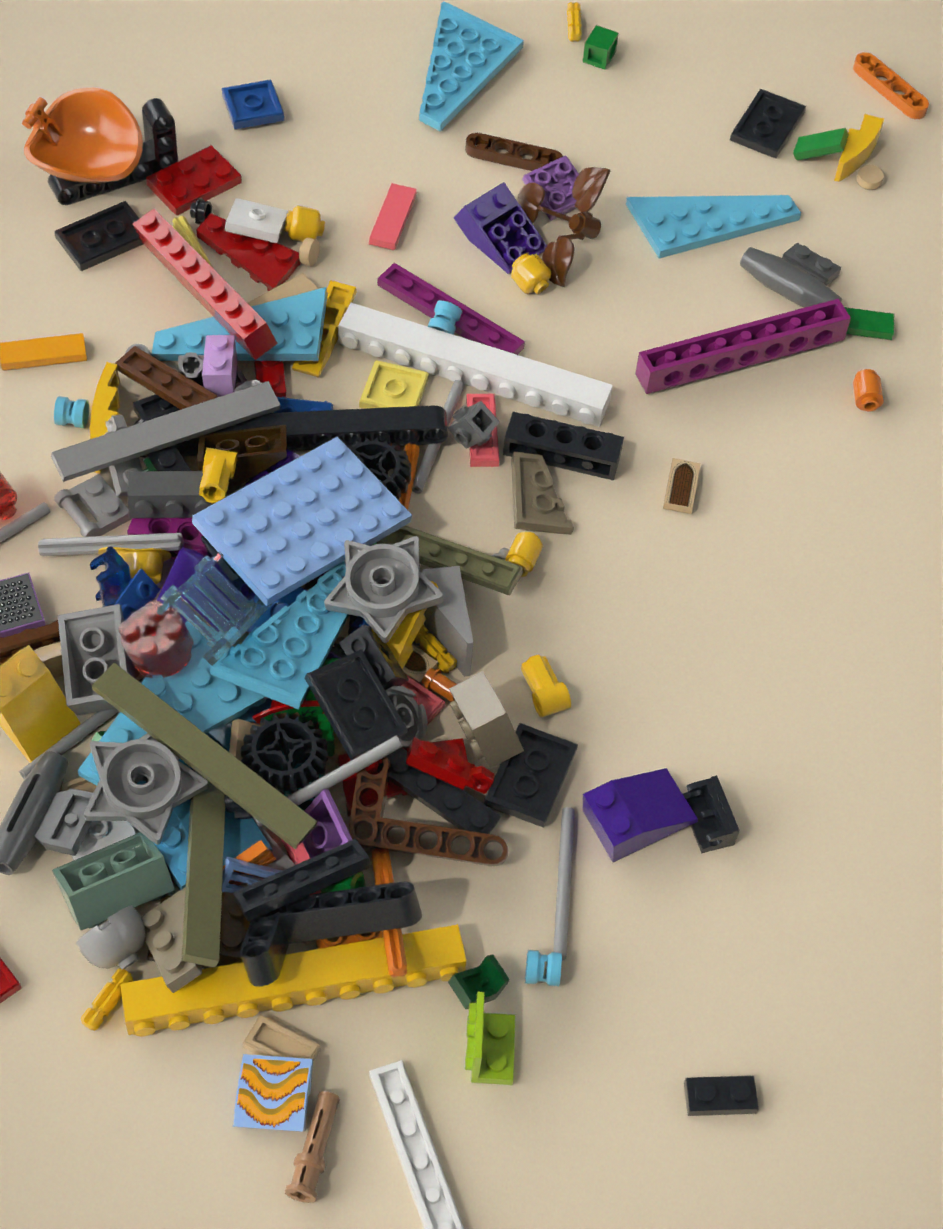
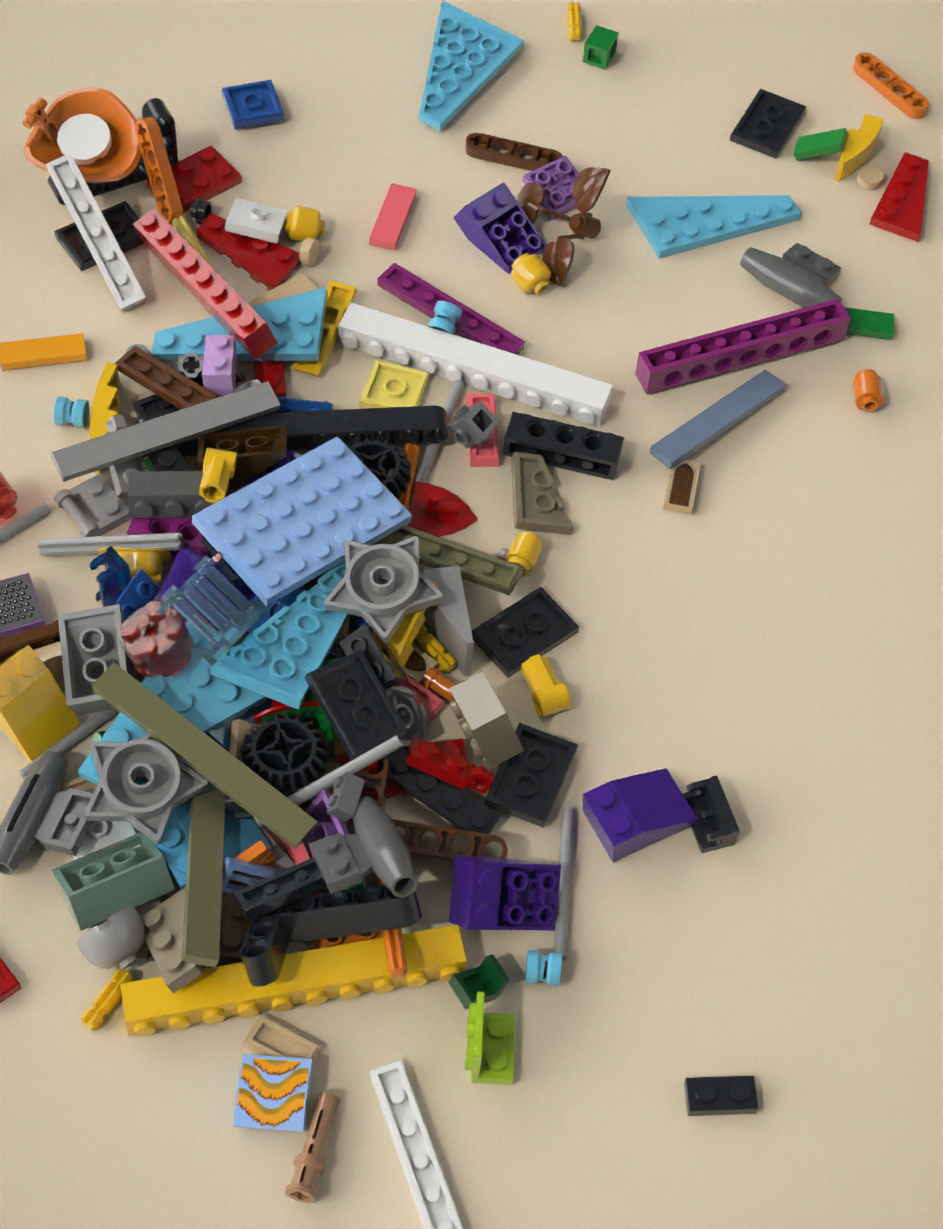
(85, 138): none -> white tile
(95, 232): none -> white plate
(158, 168): none -> orange beam
(345, 796): none -> dark grey piece
(374, 847): none -> dark grey plate
(438, 511): none -> red shield
(504, 894): none -> dark purple slope
(524, 630): none -> black tile
(717, 419): none -> sand blue tile
(903, 200): none -> red wing

